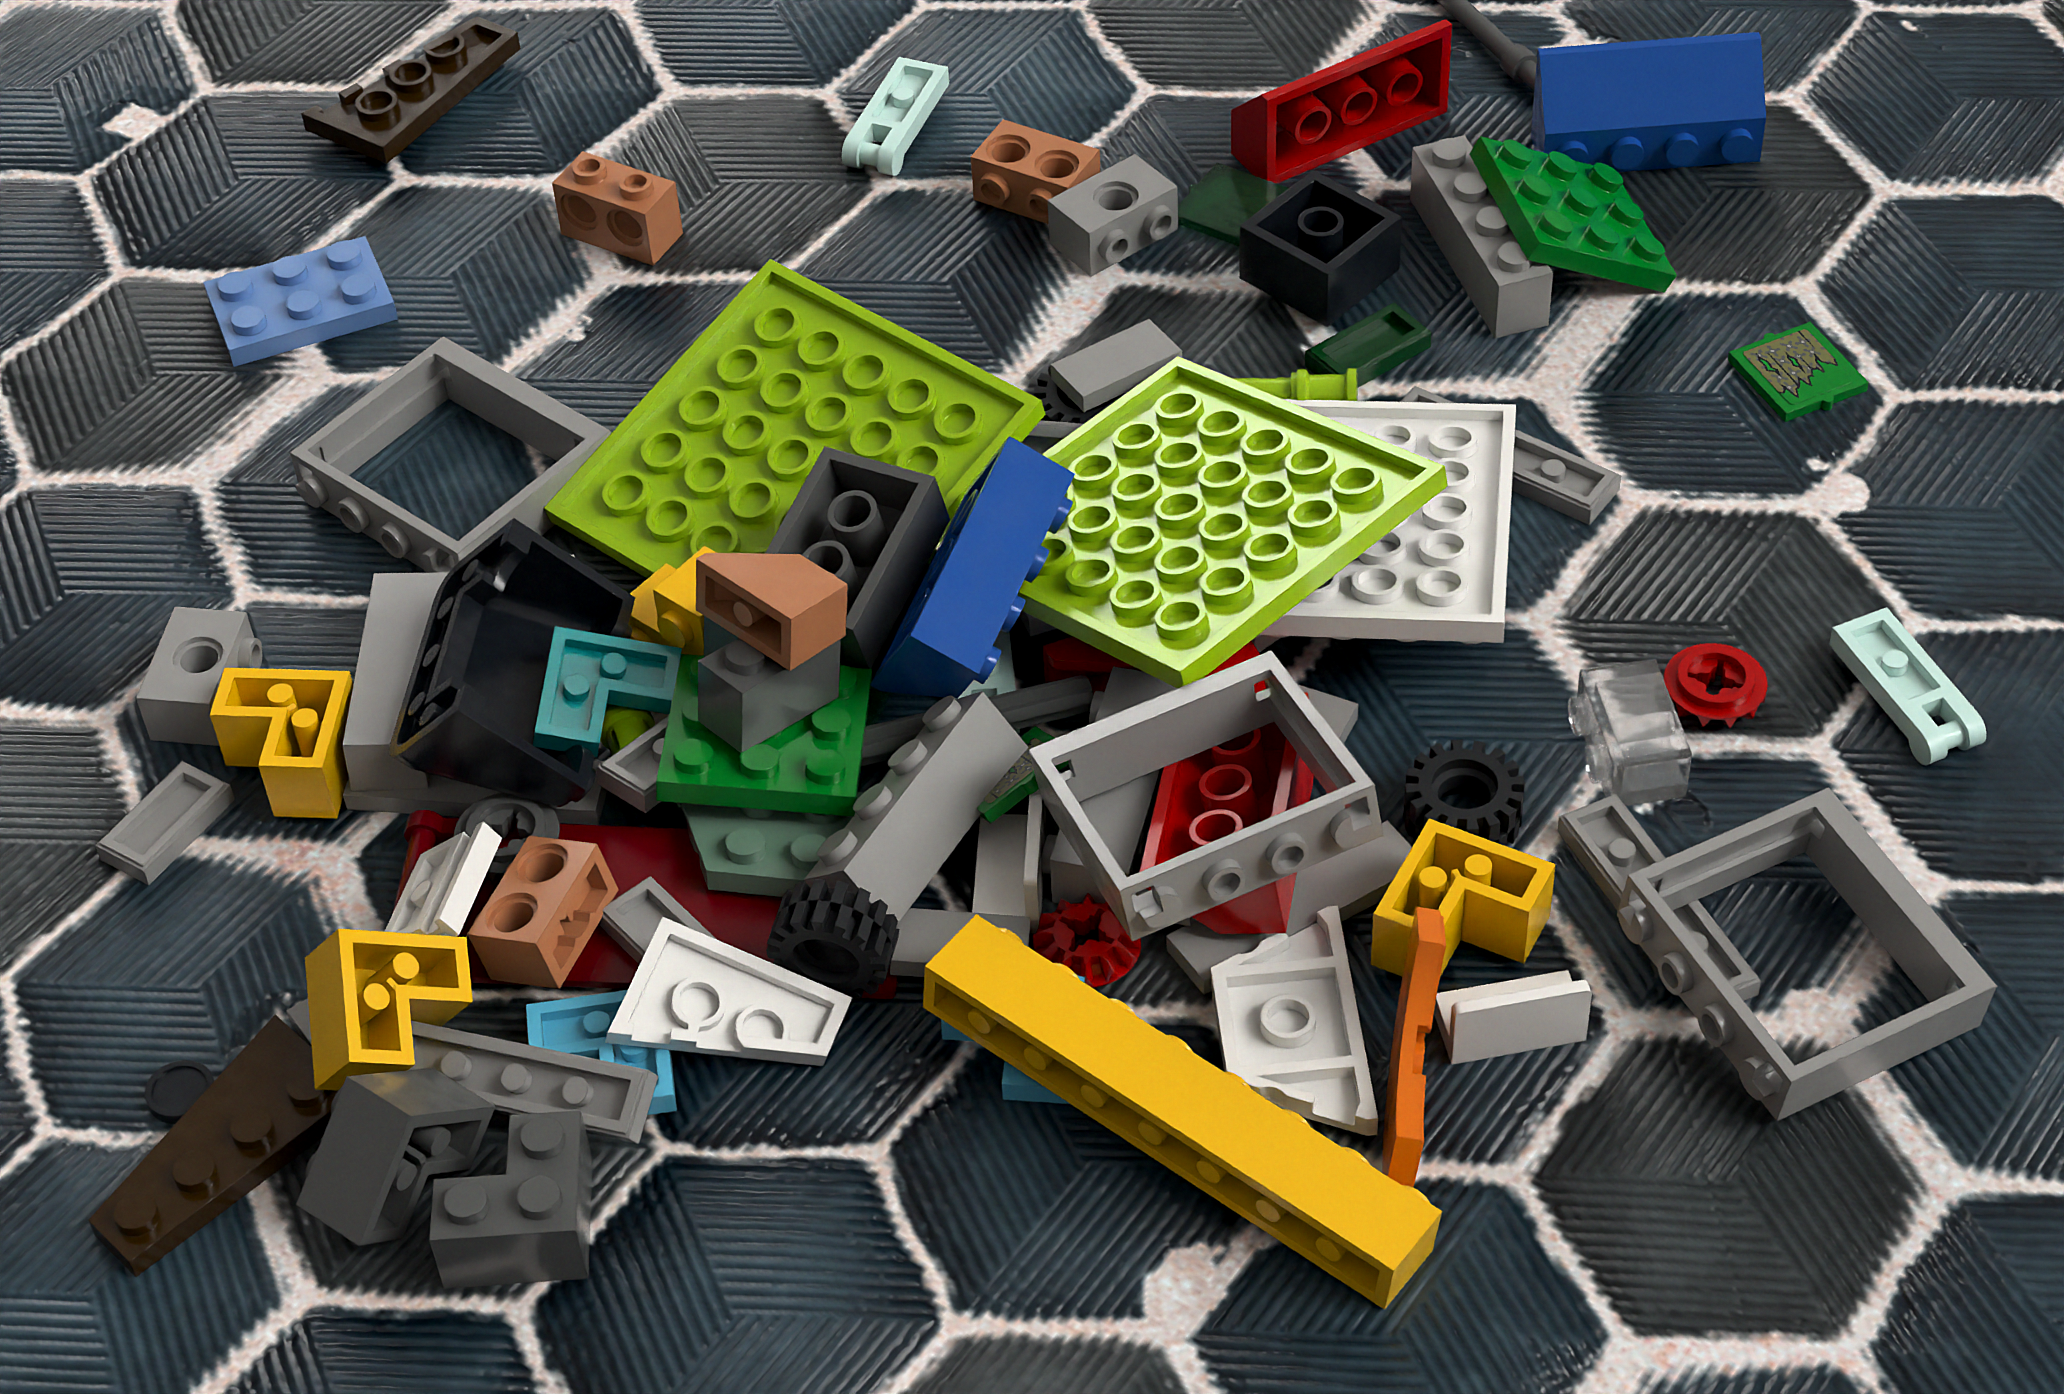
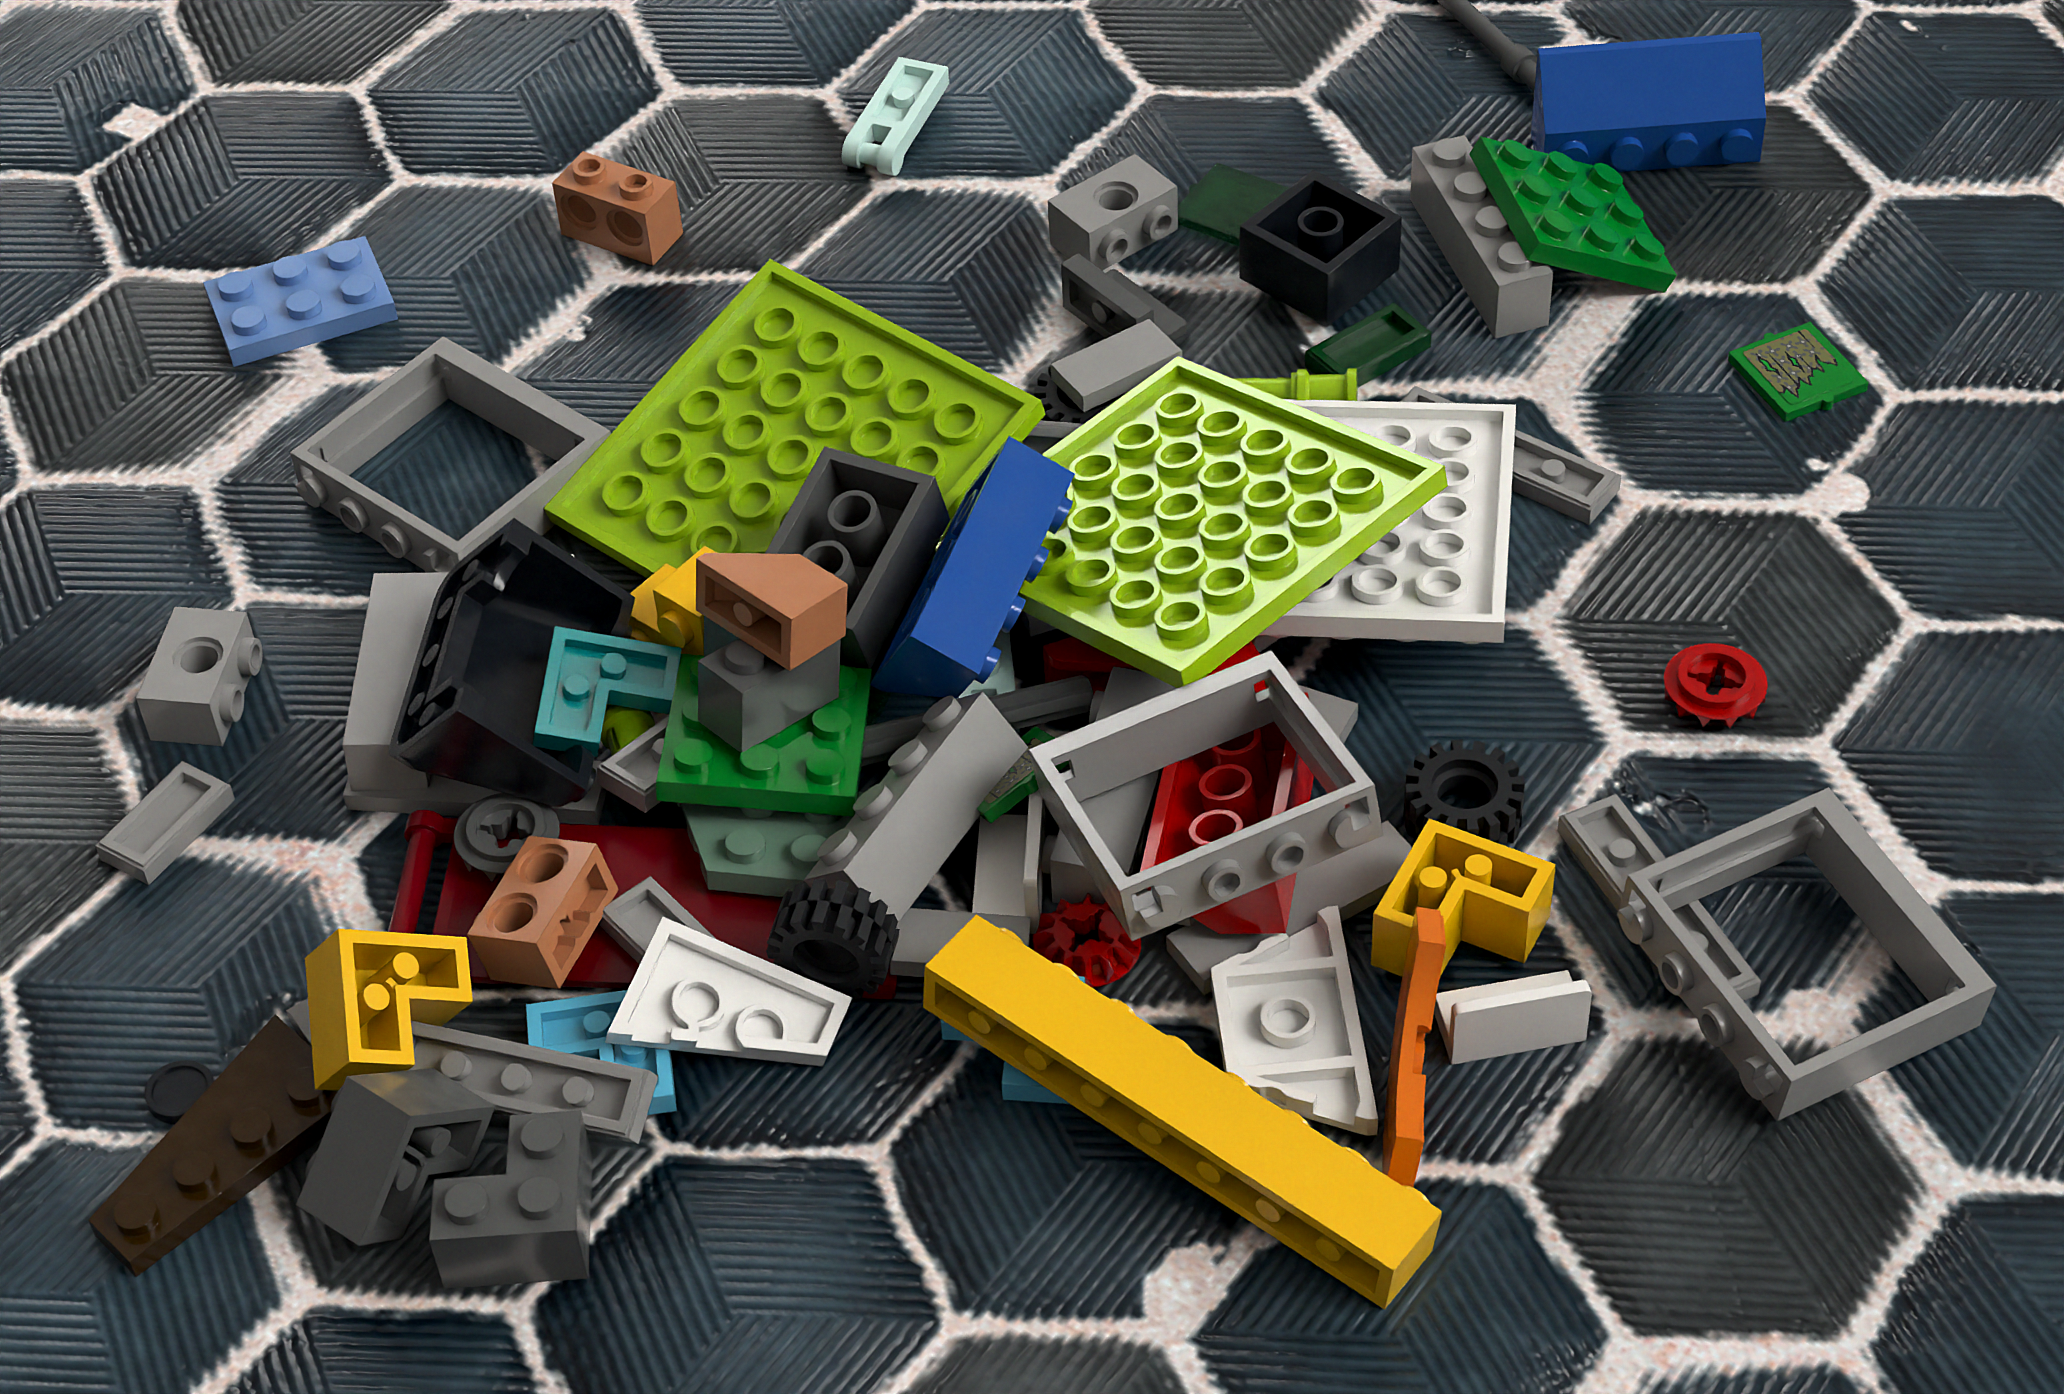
(291, 730): yellow brick -> none
(414, 91): dark brown wing -> none
(445, 884): white plate -> none
(1026, 167): nougat brick -> none
(1112, 301): none -> dark grey panel
(1344, 106): red slope -> none
(1631, 732): clear brick -> none
(1908, 685): light aqua plate -> none

